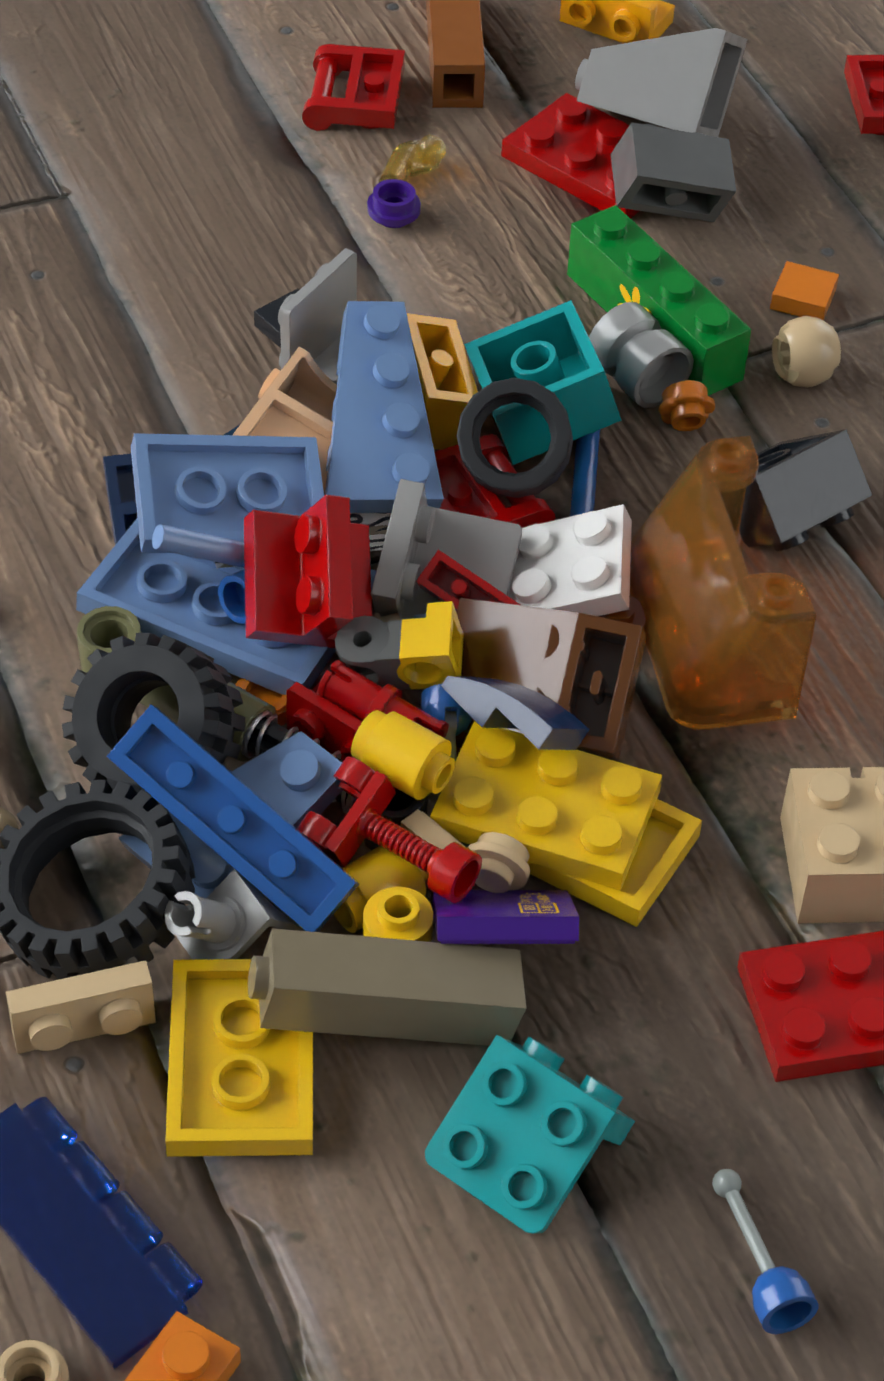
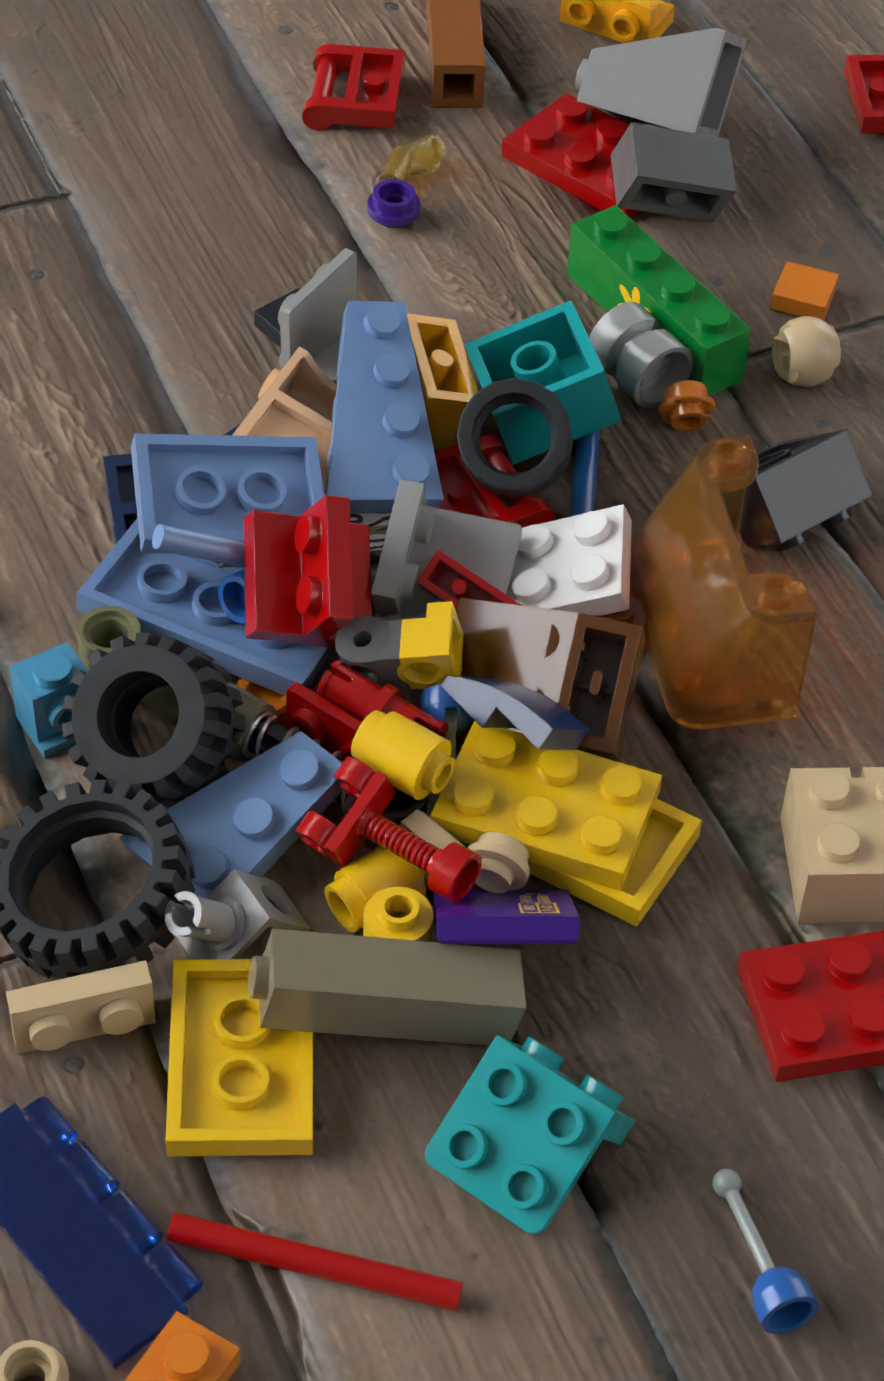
(39, 696): none -> dark azure brick
(233, 820): blue plate -> none
(315, 1261): none -> red bar

